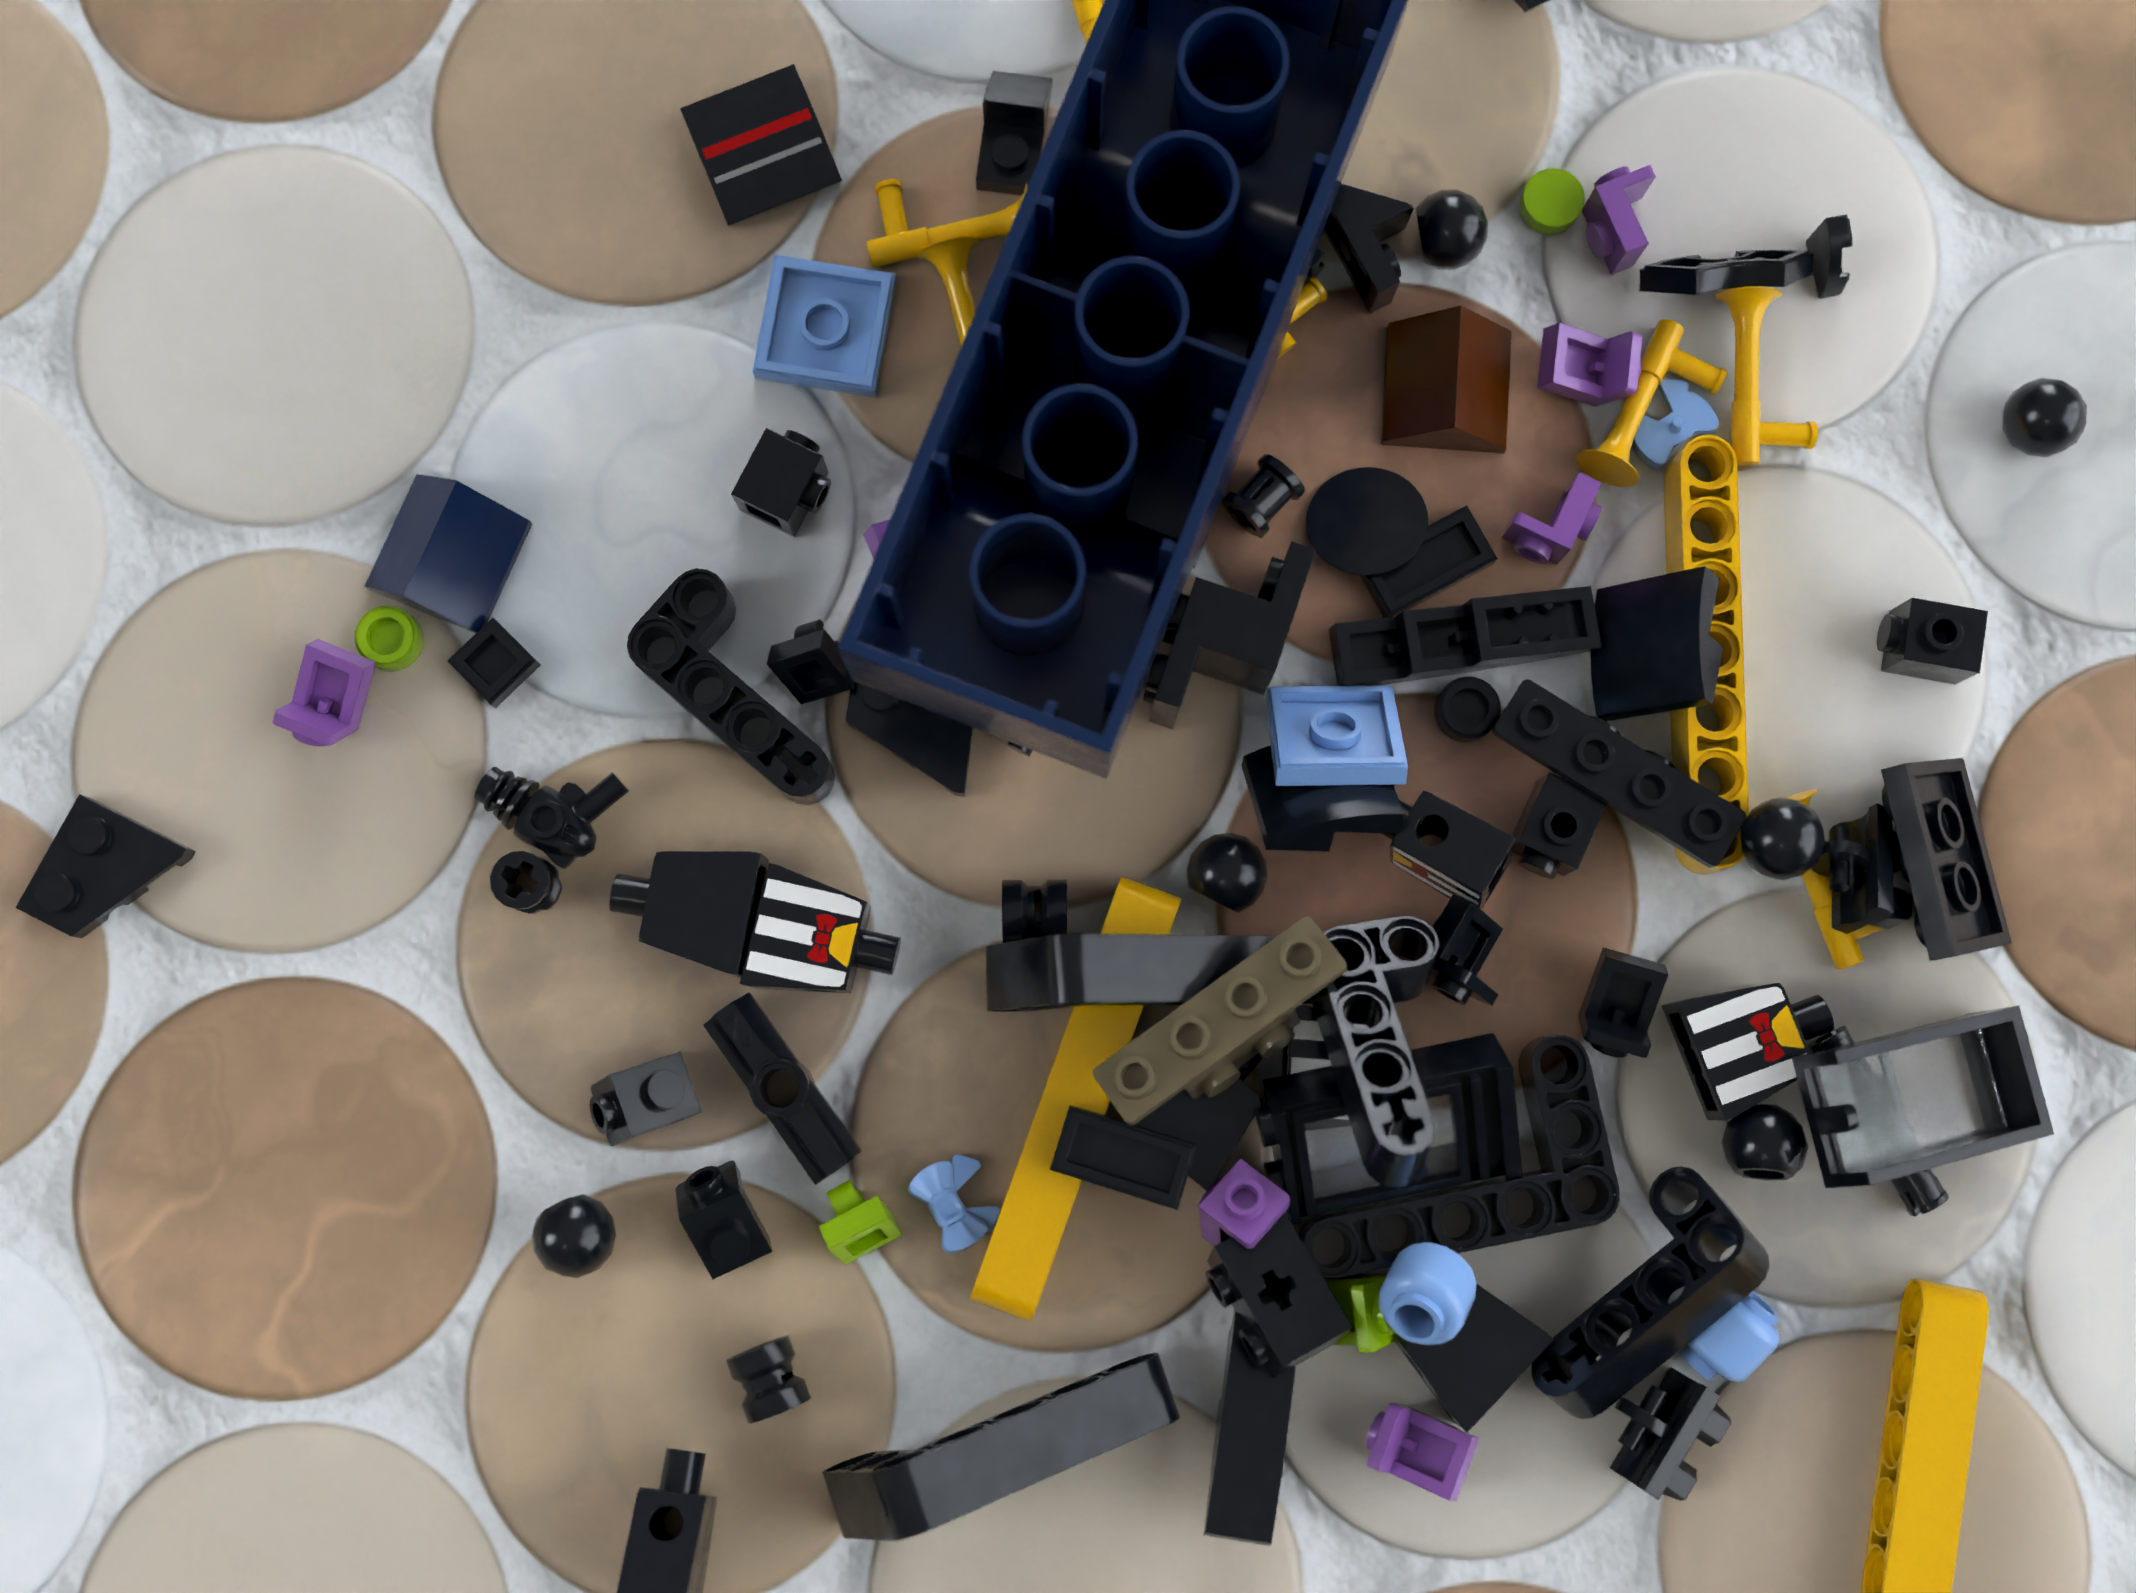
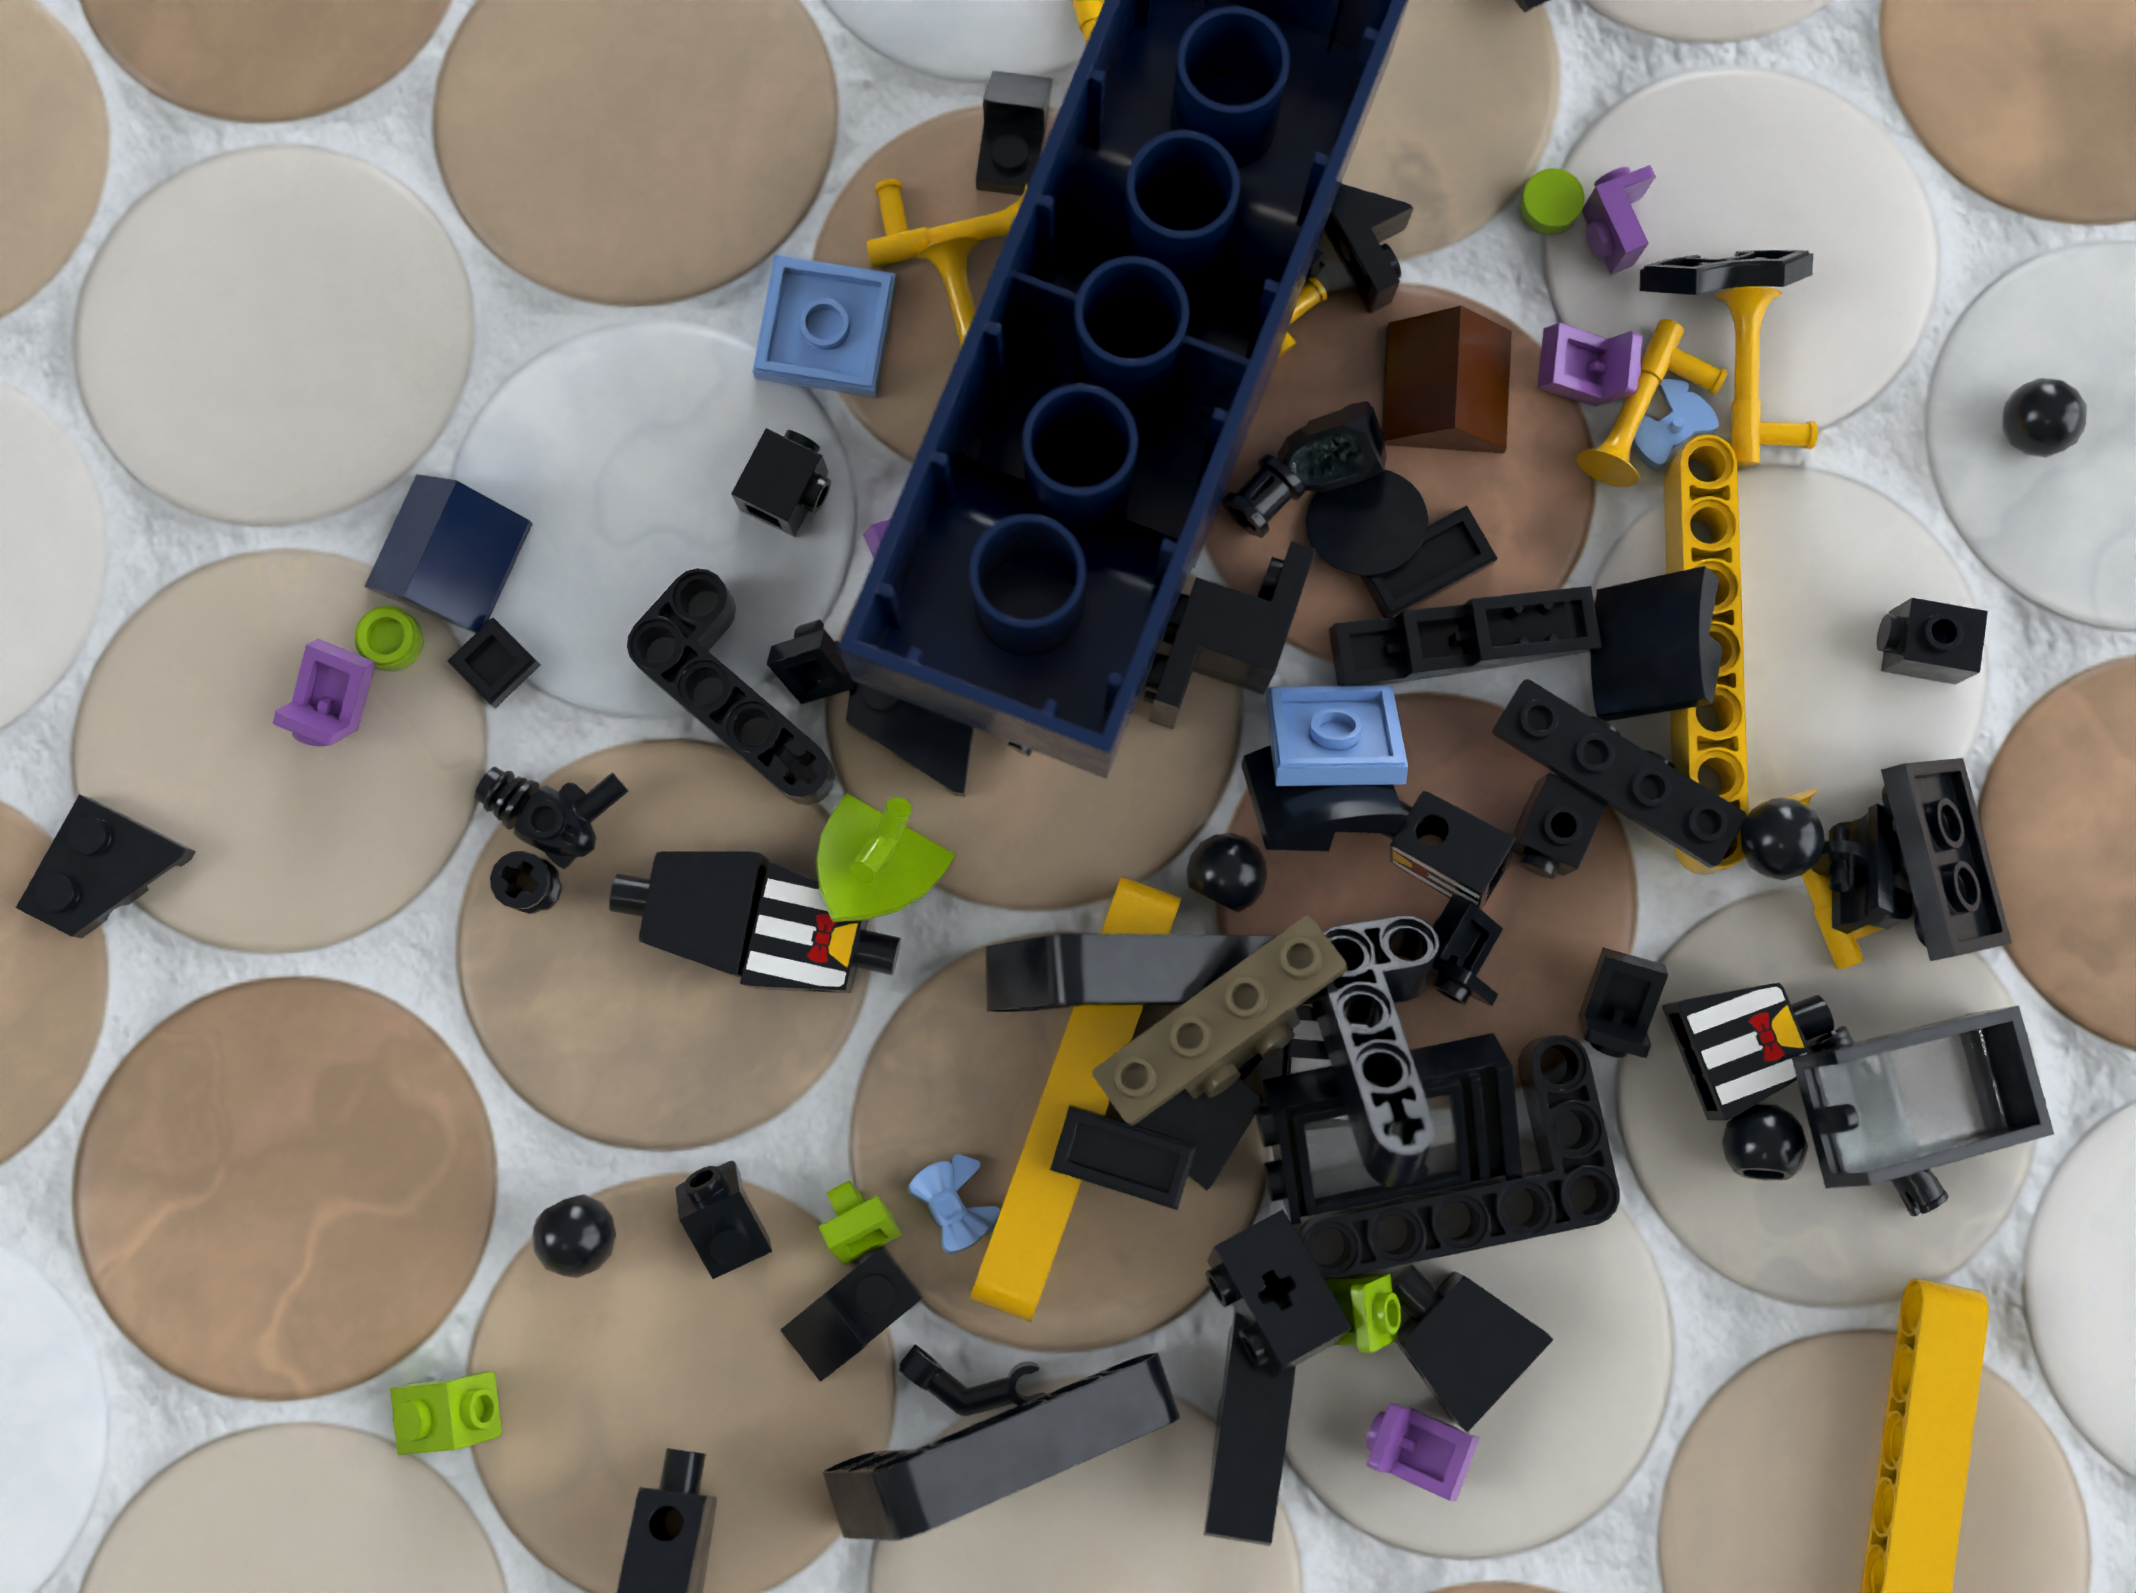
(445, 1413): none -> lime bracket
(643, 1099): black bracket -> none
(759, 1051): black piece -> none
(761, 144): black slope -> none
(768, 1379): black wheel -> none
(851, 1313): none -> black slope
(874, 862): none -> lime shield
(964, 1401): none -> black arm
(1019, 909): black wheel -> none
(1241, 1206): medium lavender bracket -> none
(1336, 449): none -> rock
(1427, 1293): light blue head -> none
(1451, 229): black piece -> none
(1467, 709): black tile -> none
(1569, 1366): black beam -> none
(1572, 518): medium lavender bracket -> none
(1664, 1431): black hips -> none
(1736, 1341): light blue head -> none
(1827, 246): black tile -> none

